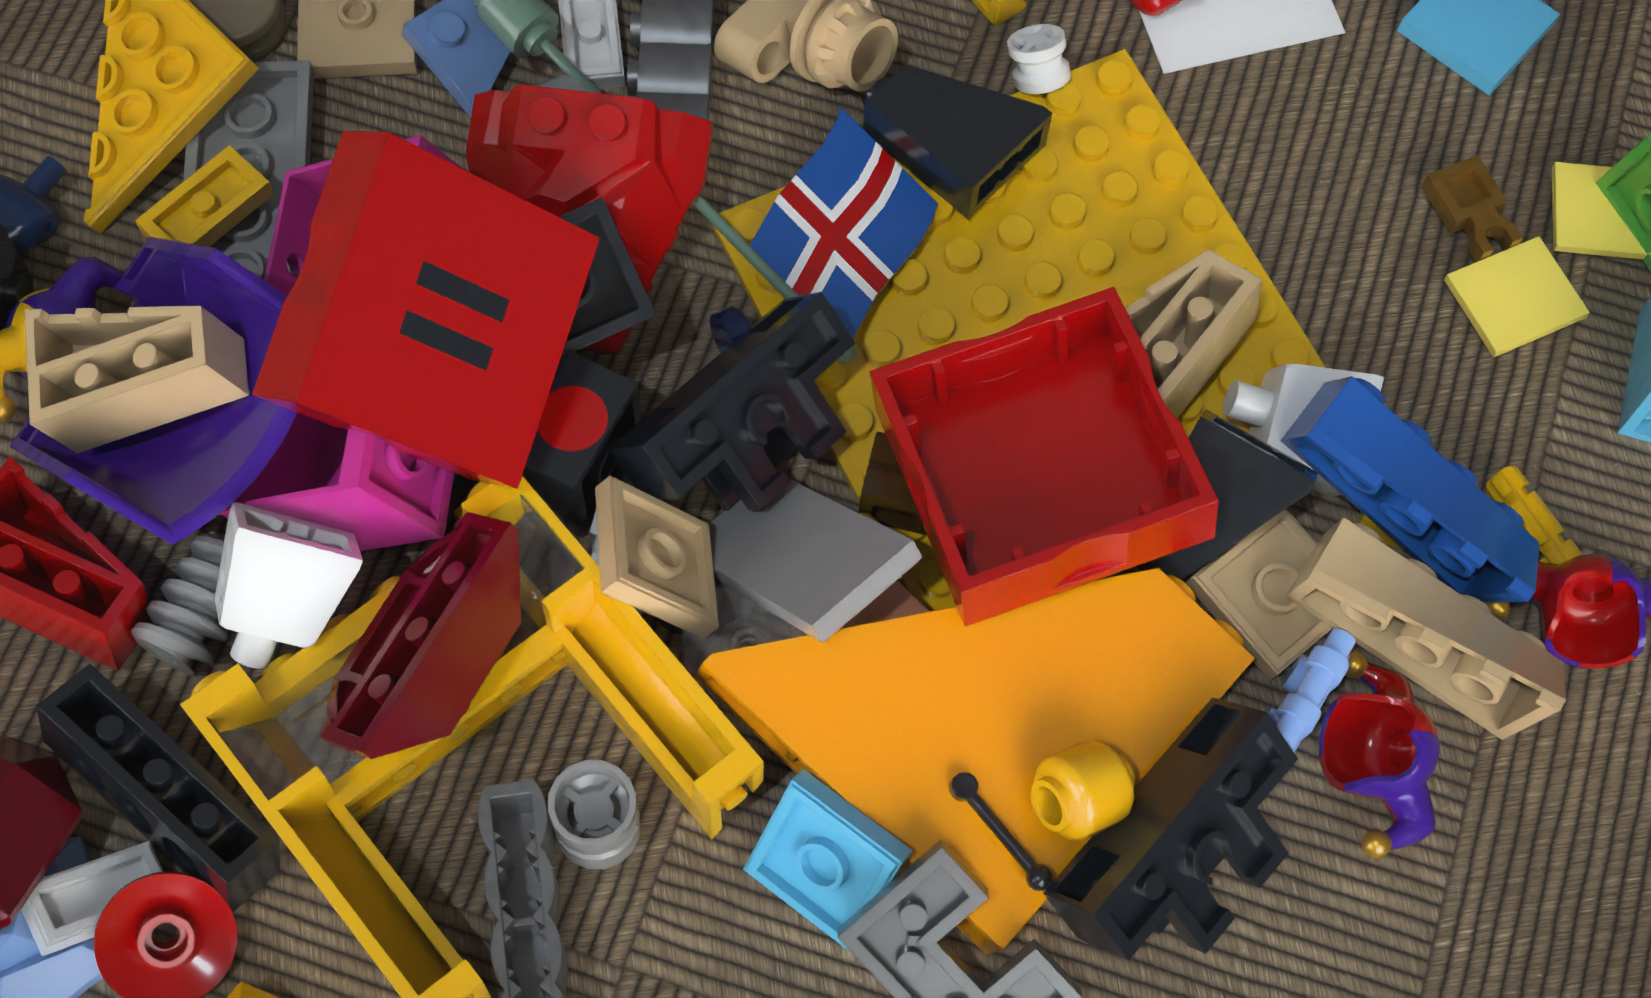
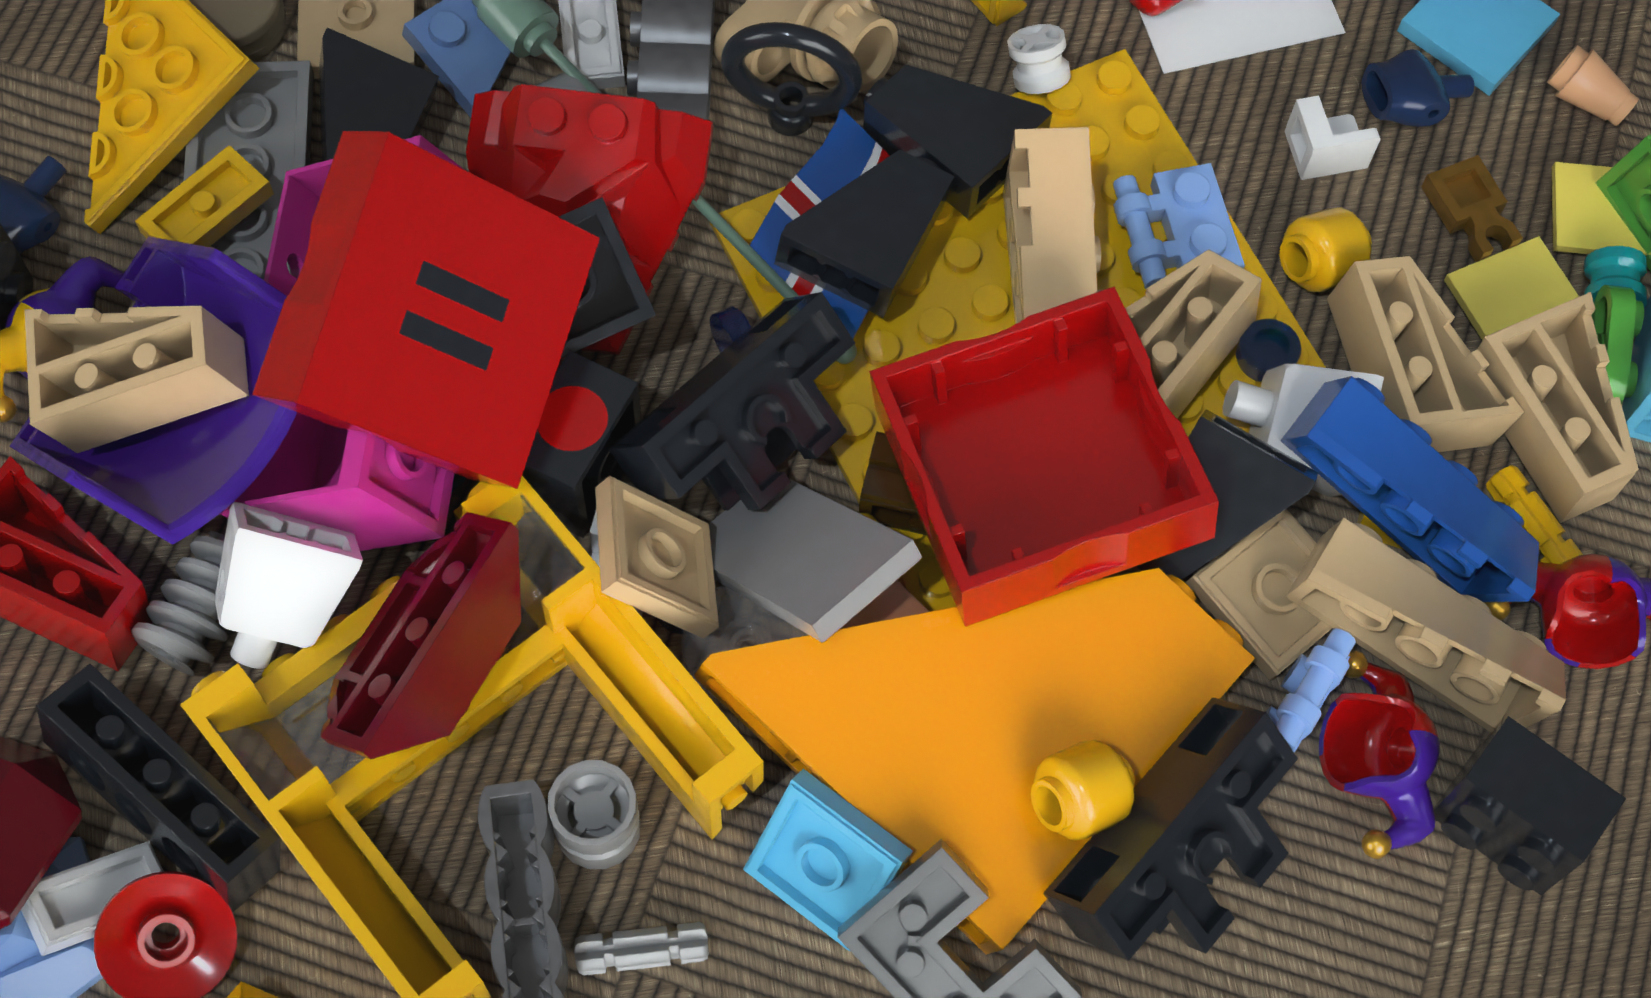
(369, 91): none -> black slope
(641, 948): none -> light grey axle
(797, 118): none -> black piece
(867, 231): none -> black slope
(964, 788): black hinge -> none
(1050, 219): none -> tan wedge
(1191, 216): none -> light blue plate
(1267, 346): none -> clear blue tile
(1323, 248): none -> yellow head
(1326, 144): none -> white panel
(1402, 331): none -> tan wedge
(1411, 90): none -> dark blue piece
(1526, 808): none -> black brick
(1571, 424): none -> tan wedge
(1592, 86): none -> light nougat cone
(1616, 267): none -> teal wheel
(1617, 321): none -> bright green plate

